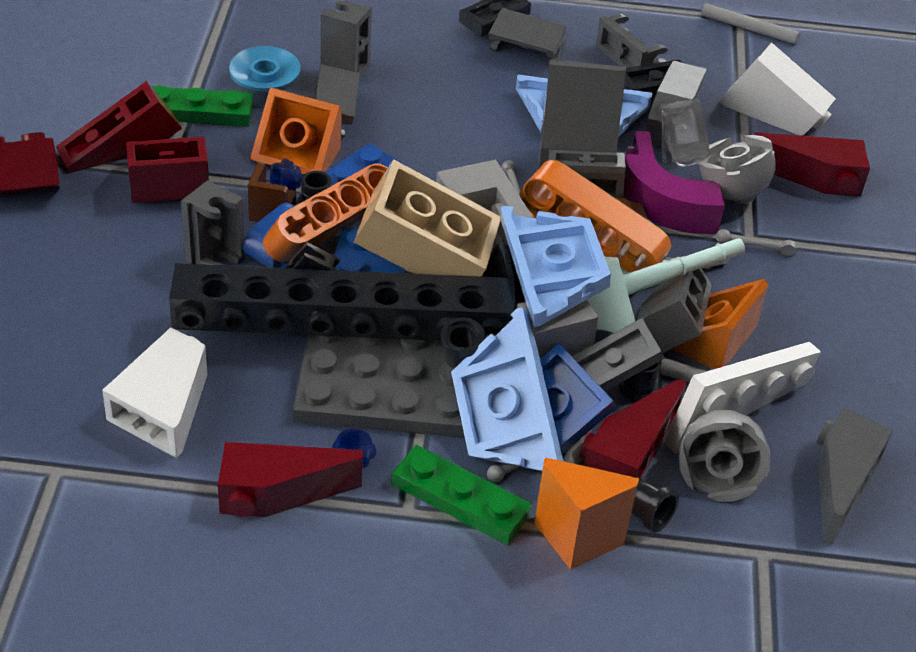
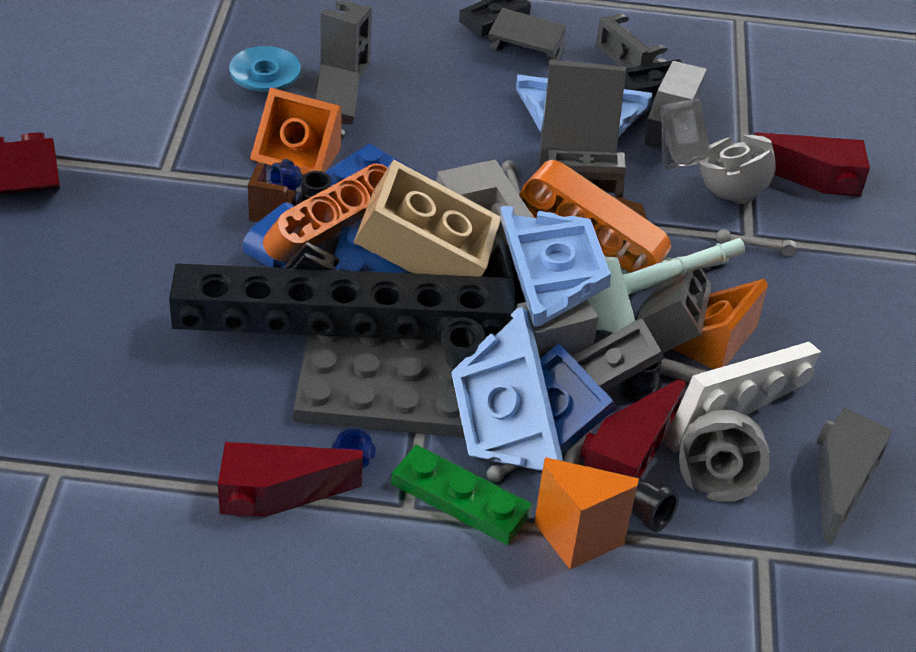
(136, 117): dark red slope -> none
(160, 392): white slope -> none
(166, 168): dark red slope -> none
(208, 106): green plate -> none
(213, 225): dark grey hinge -> none
(668, 199): magenta arch -> none
(750, 23): light grey bar -> none
(780, 94): white slope -> none

